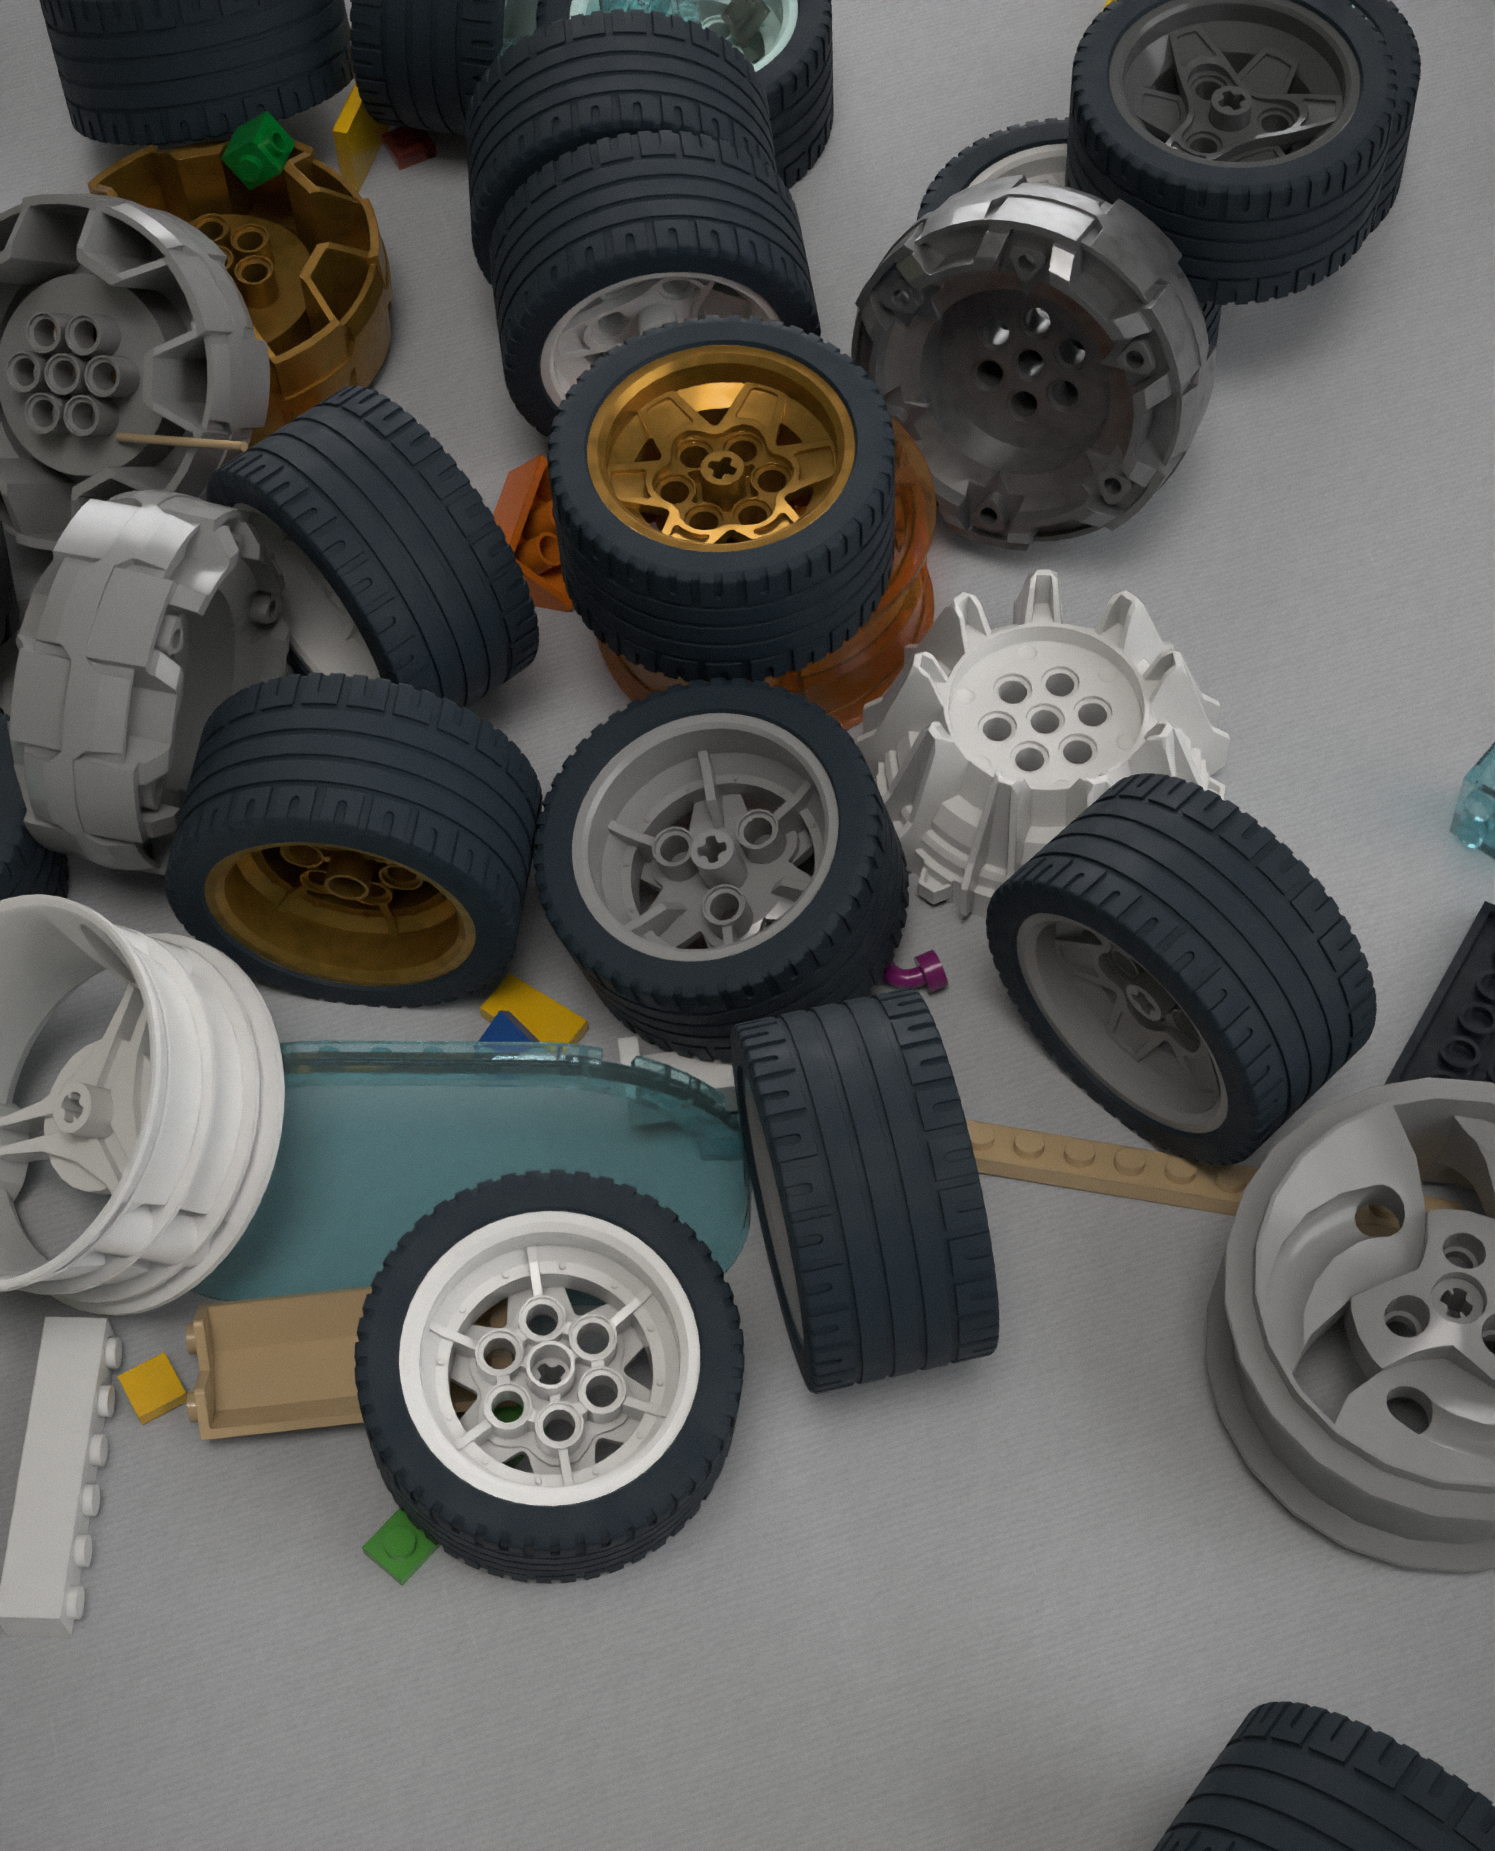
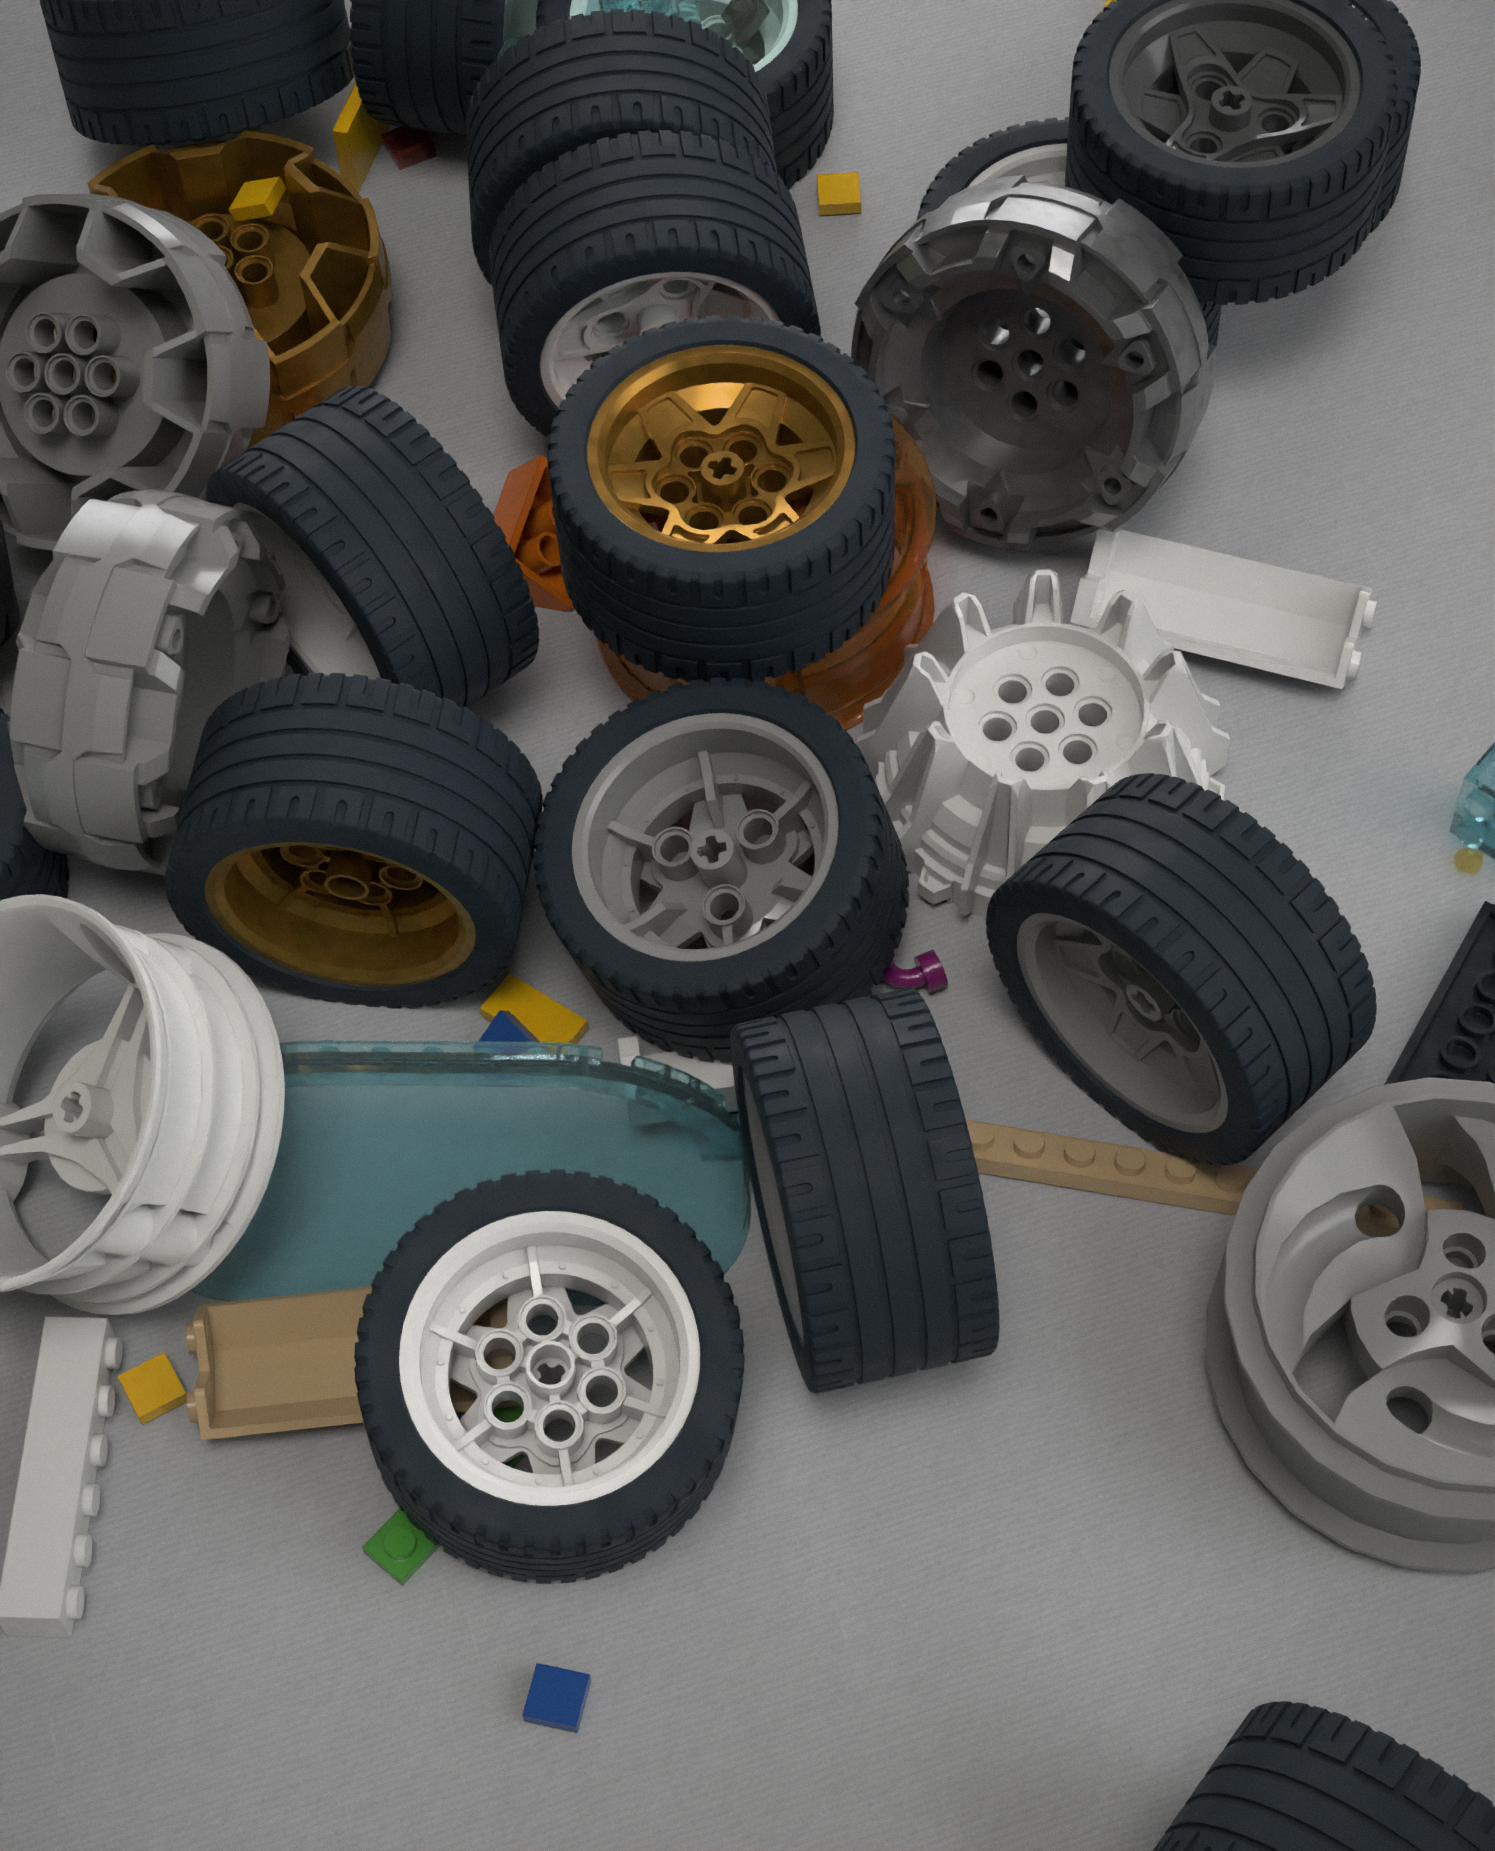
(182, 441): tan piece -> none
(257, 199): none -> yellow tile
(258, 150): green brick -> none
(556, 1698): none -> blue tile
(838, 193): none -> yellow tile
(1231, 606): none -> white panel
(1468, 860): none -> clear yellow piece

